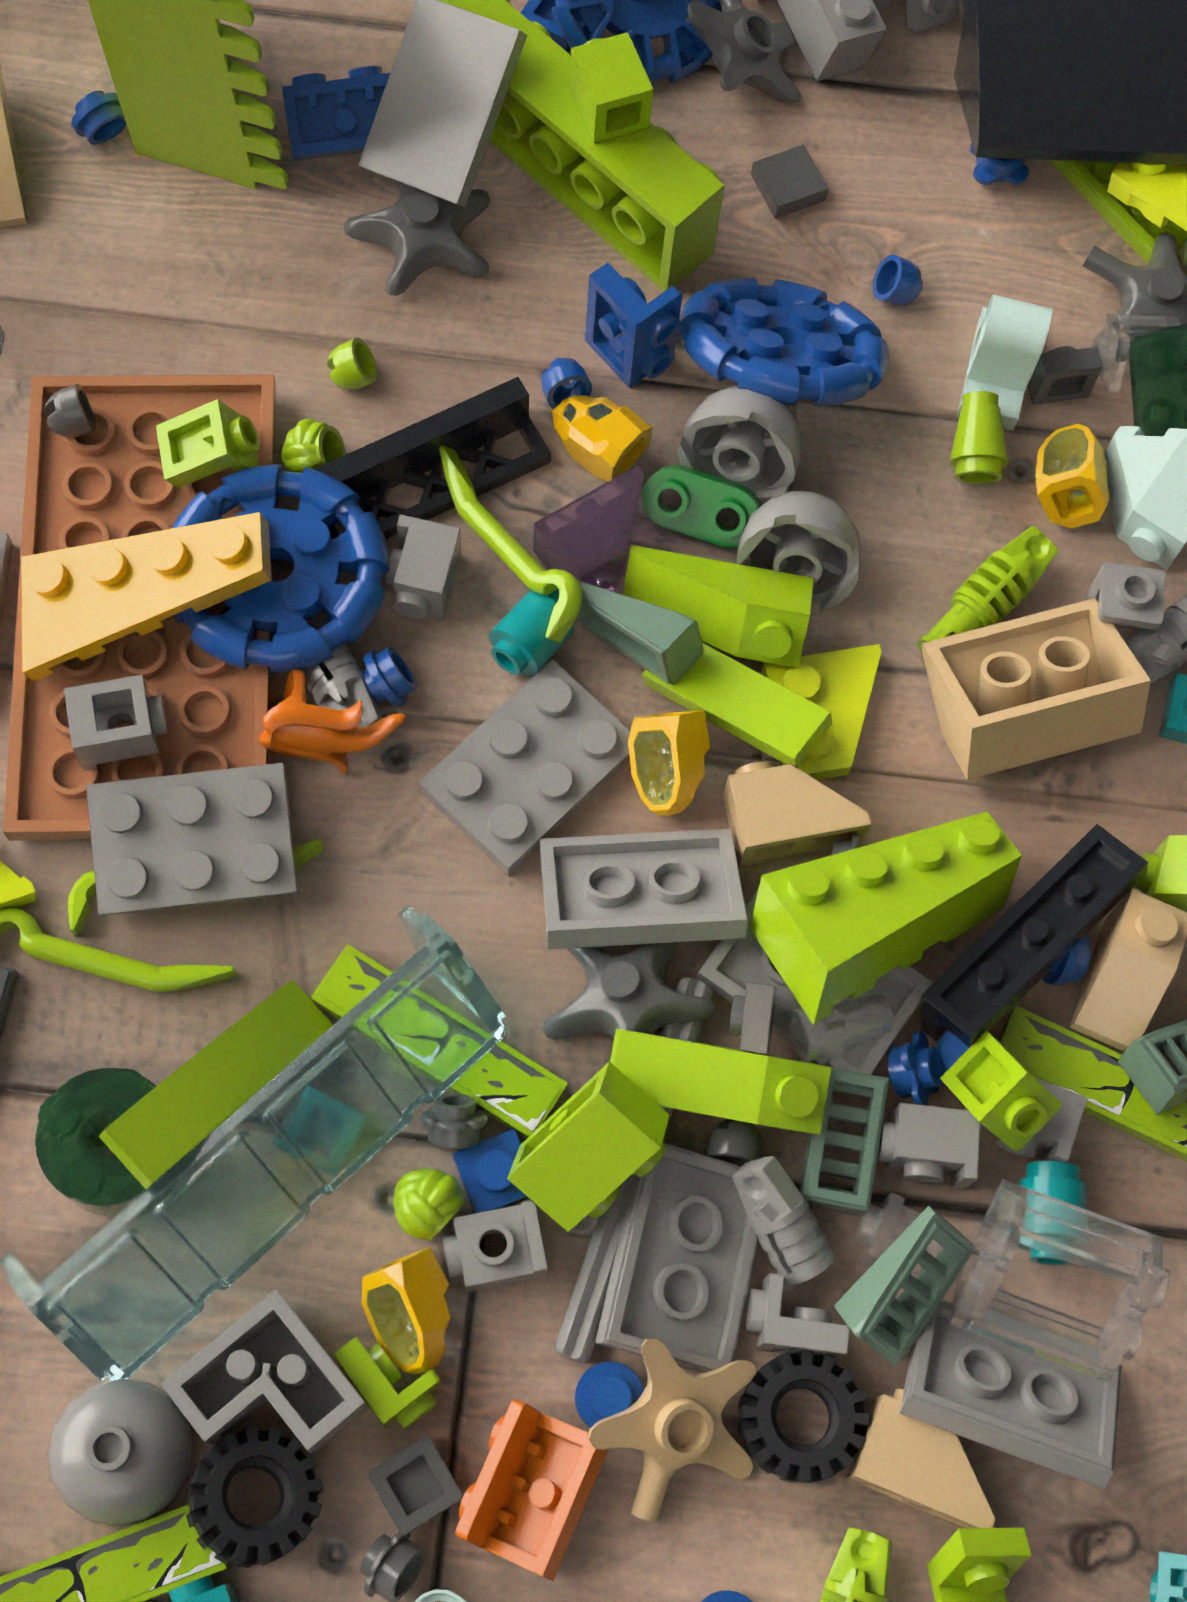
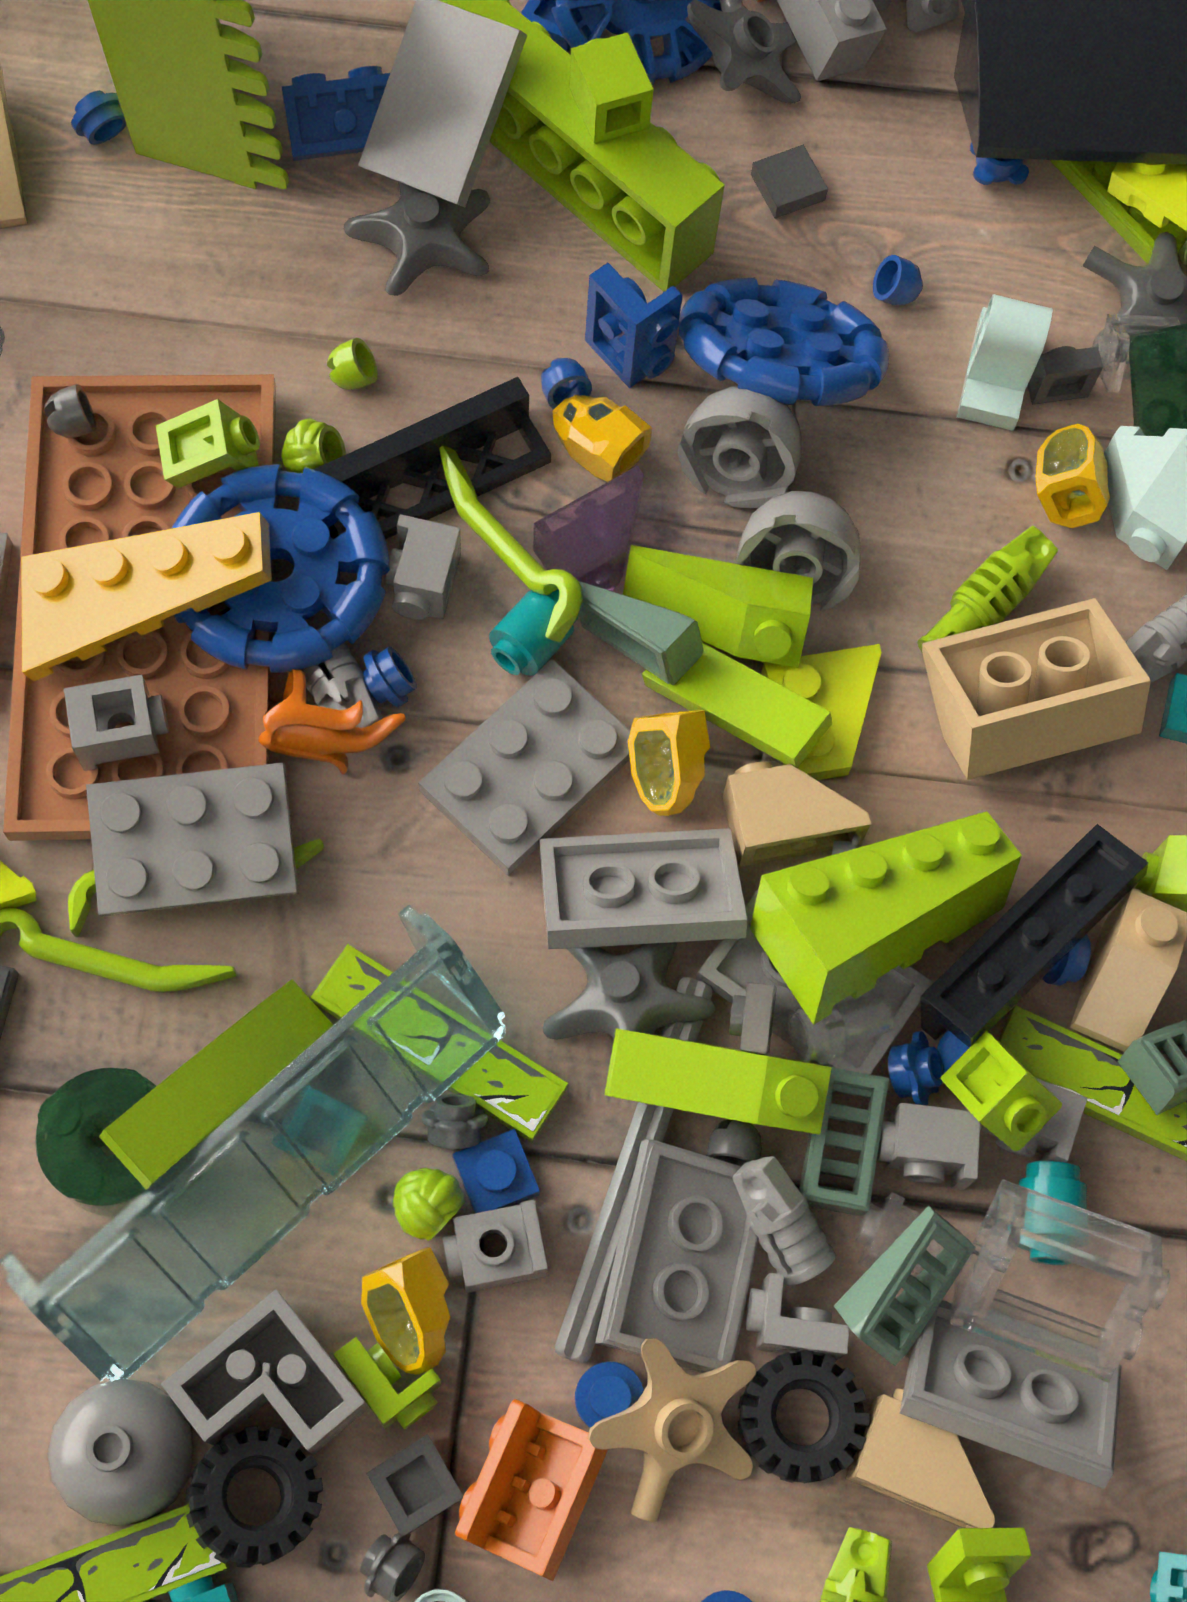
(590, 1148): lime brick -> none
(702, 500): green plate -> none
(979, 440): lime cone -> none
(1129, 595): light grey bracket -> none

